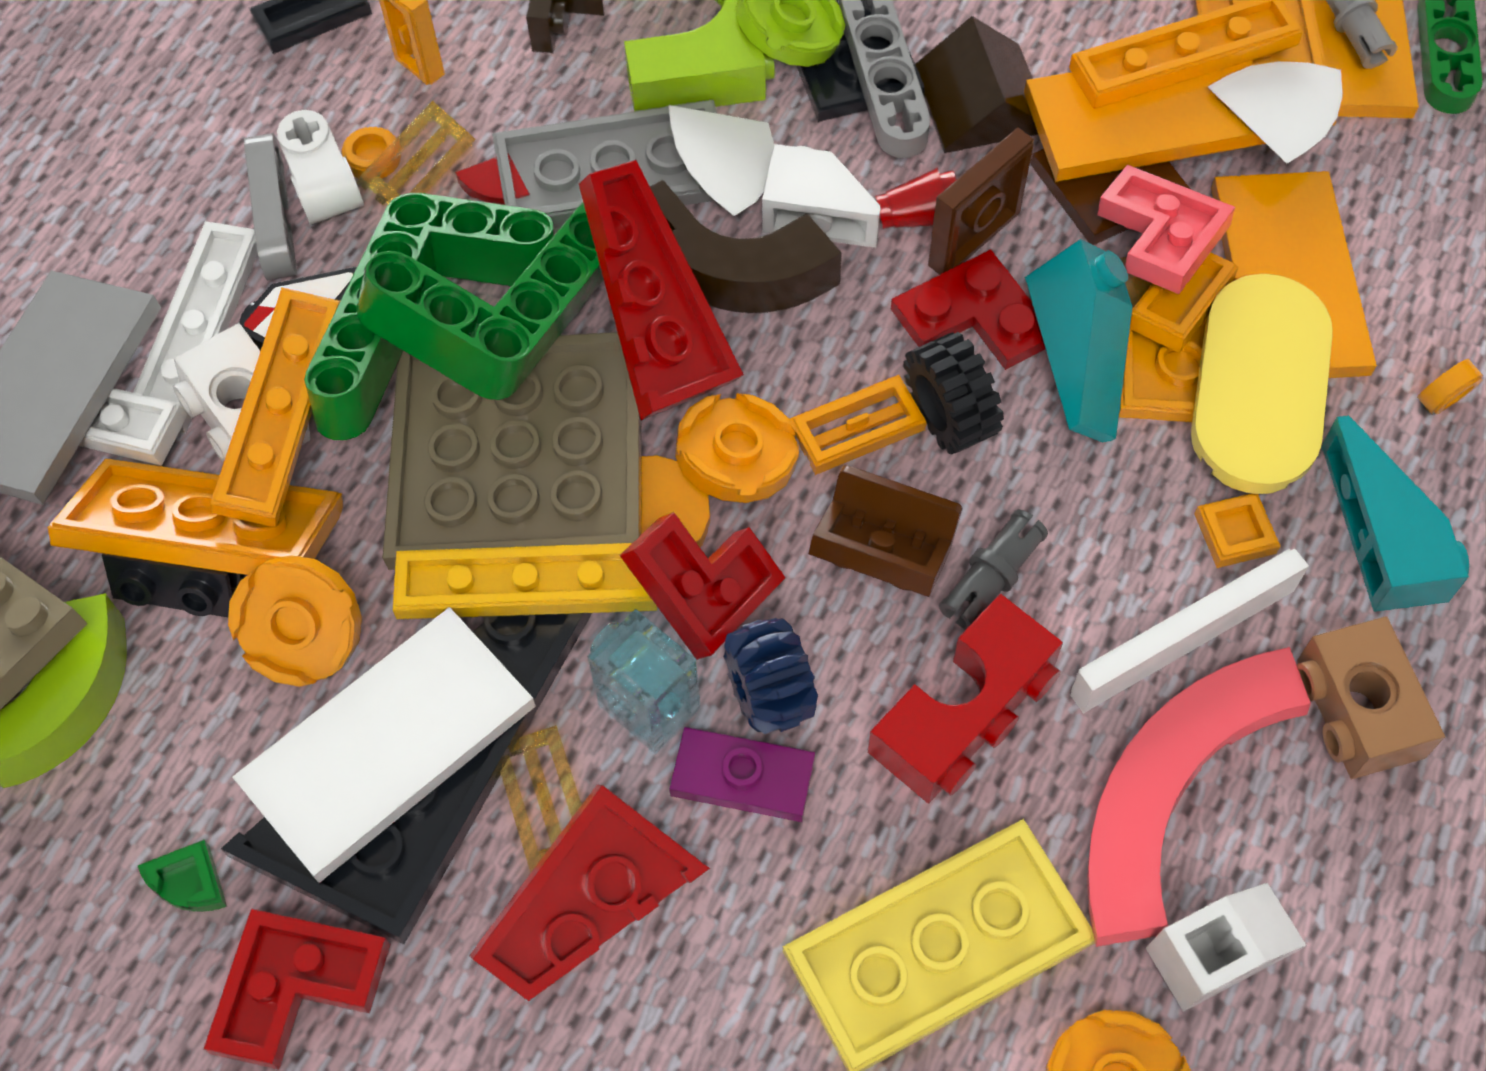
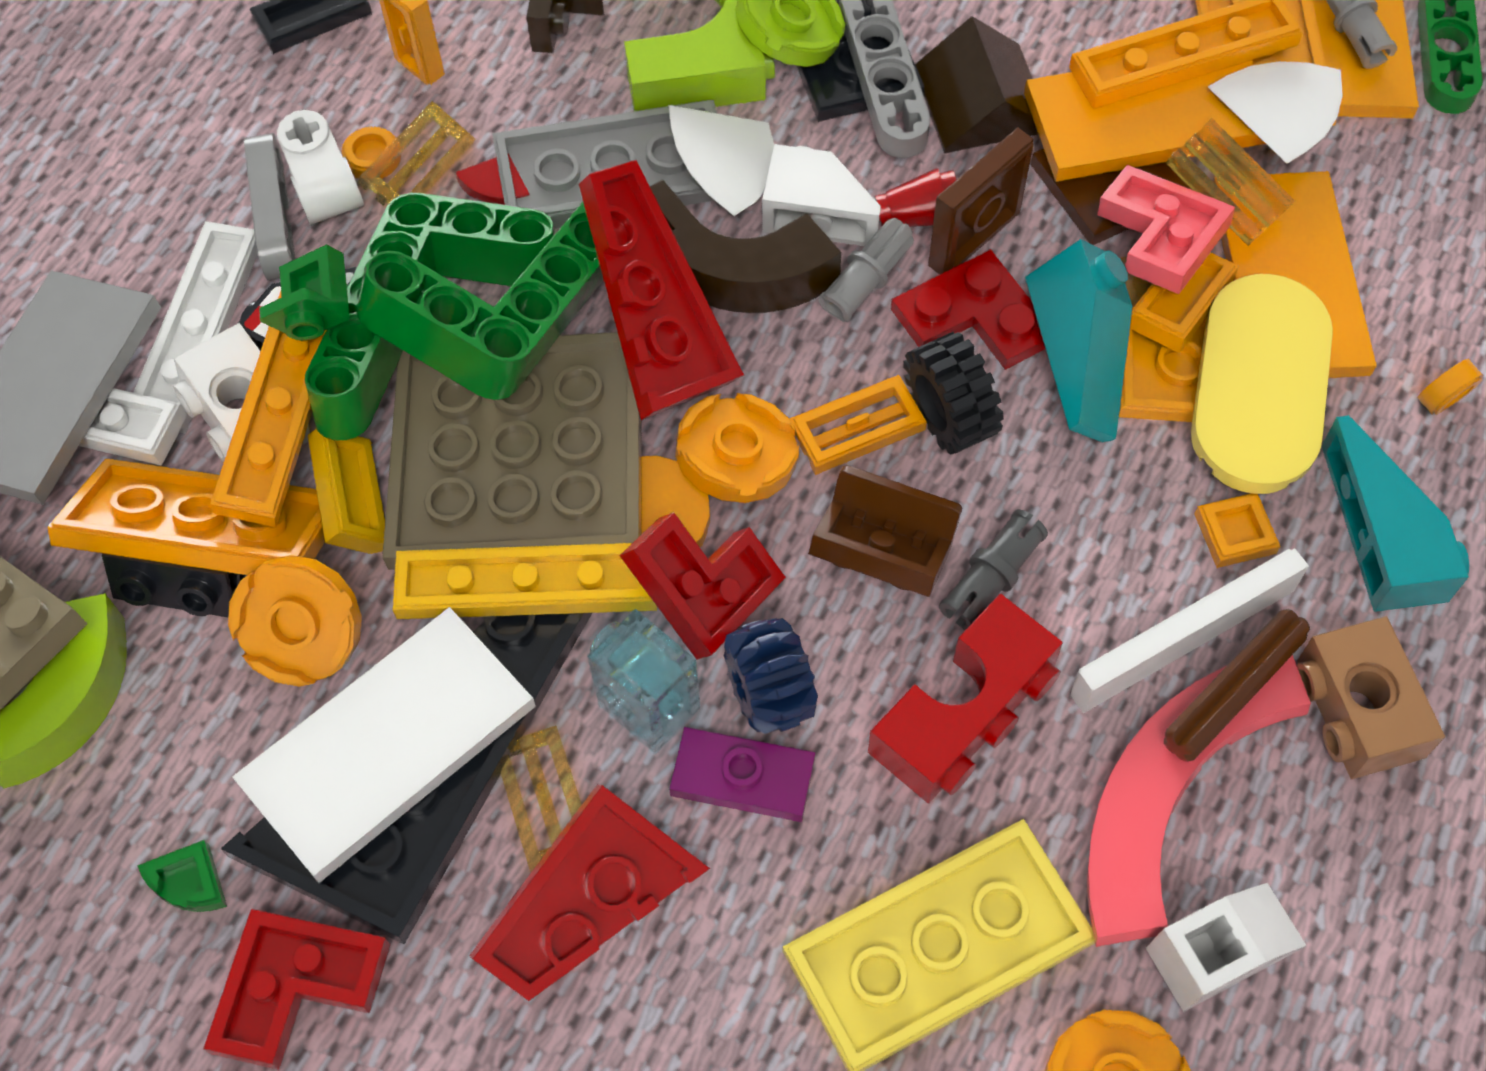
(311, 295): none -> green bracket
(348, 492): none -> yellow tile
(867, 270): none -> light grey axle
(1236, 174): none -> clear yellow tile
(1236, 685): none -> reddish brown axle

